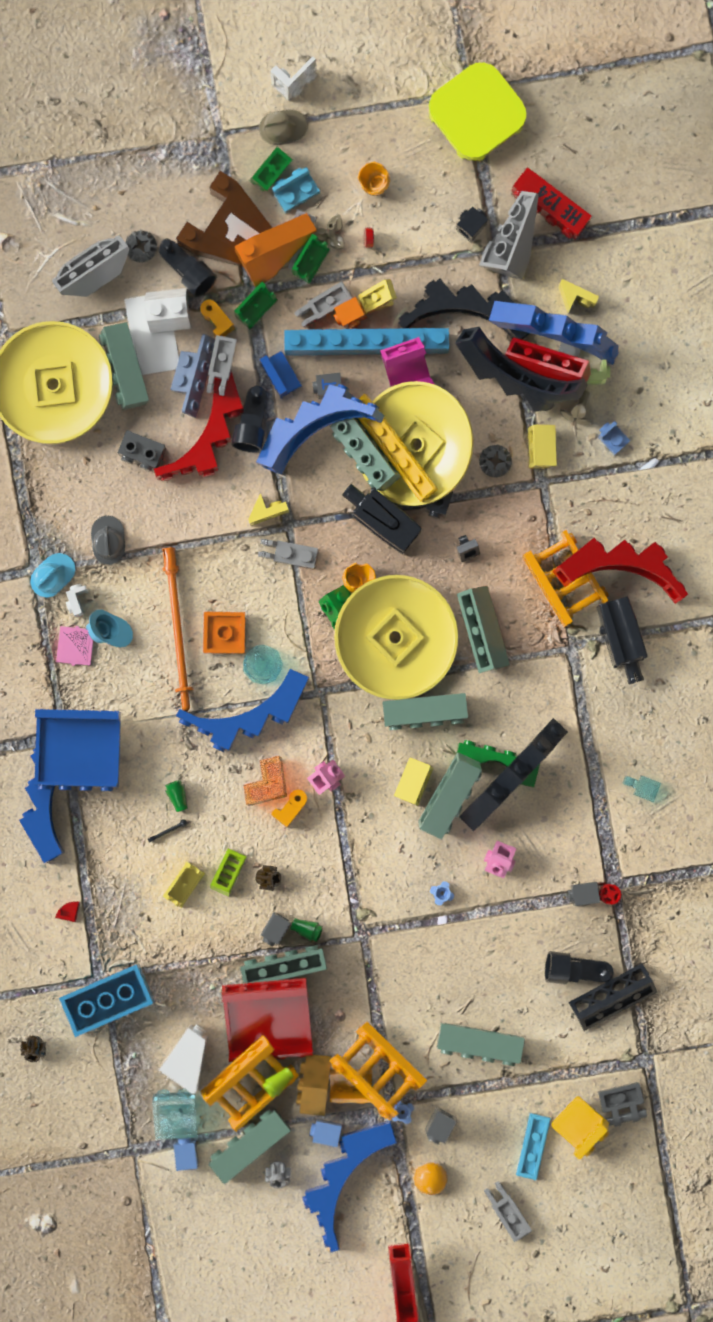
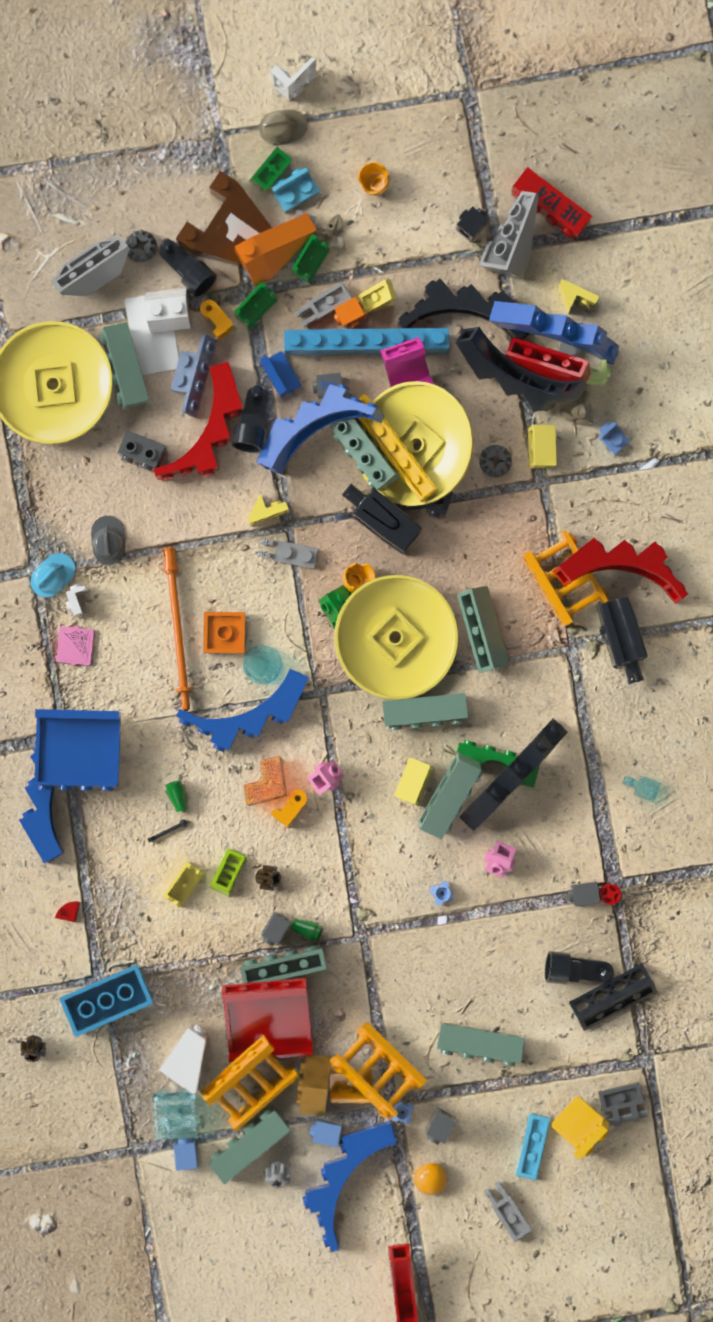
(109, 629): medium azure piece -> none
(221, 362): light grey hinge -> none
(275, 1084): lime cone -> none
(368, 237): red tile -> none
(467, 548): black tile -> none
(477, 111): neon yellow tile -> none

